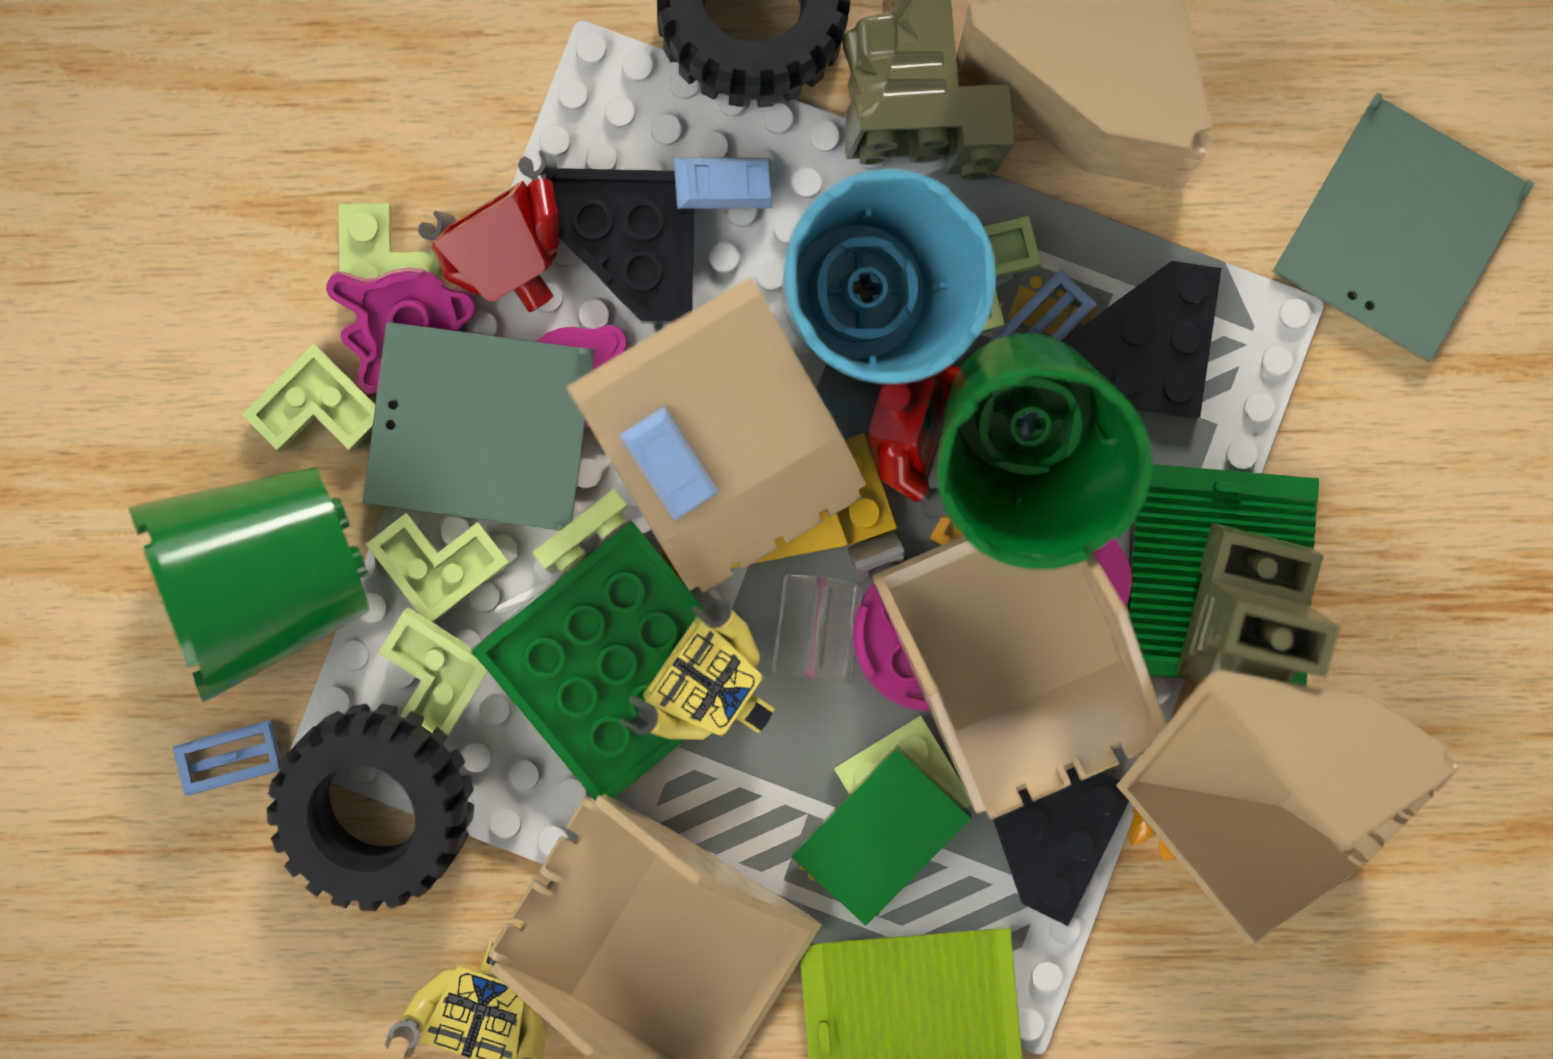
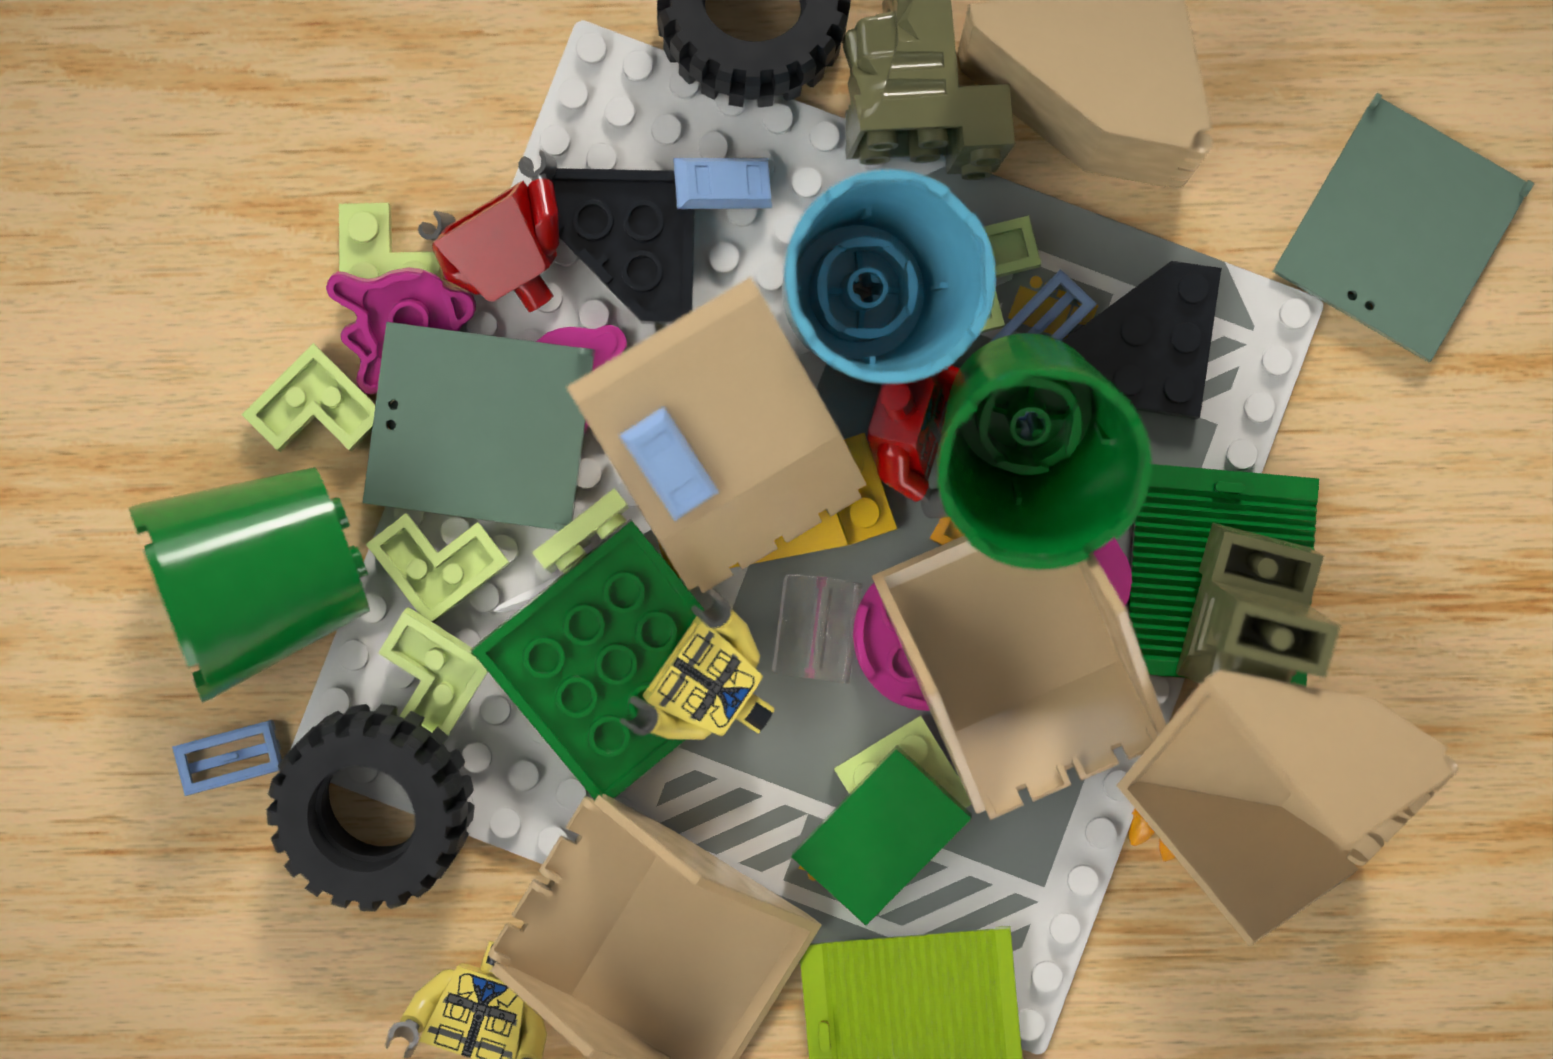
(876, 555): light grey slope -> none
(1060, 841): black plate -> none

